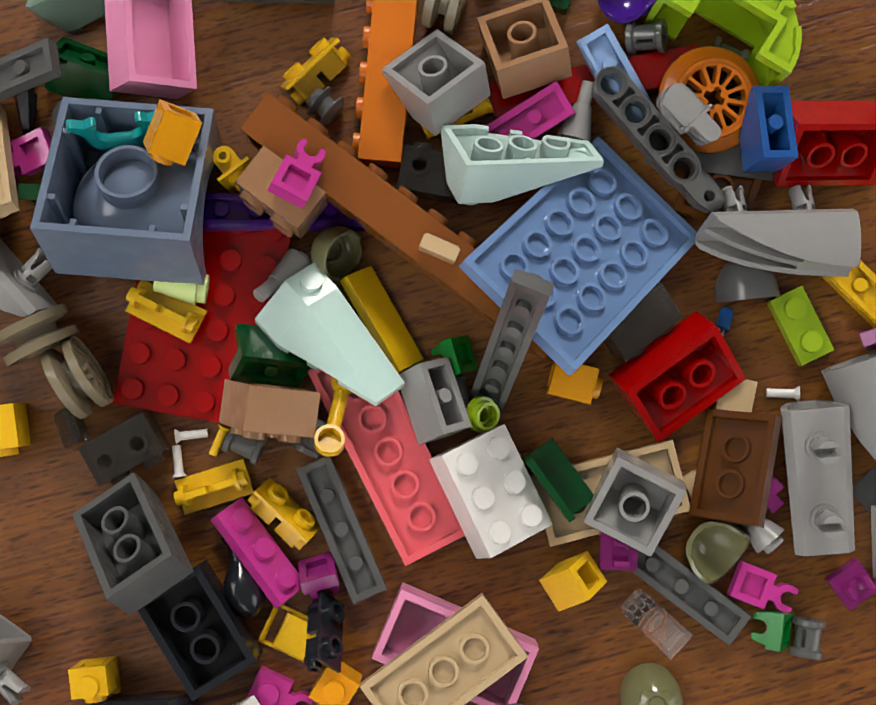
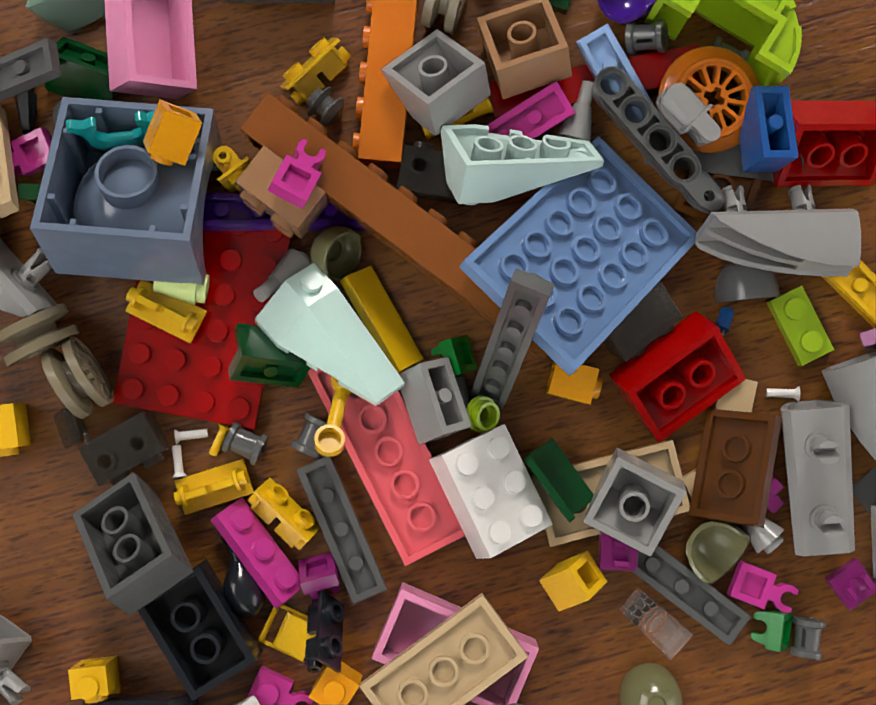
(269, 411): medium nougat brick -> none
(439, 248): tan tile -> none

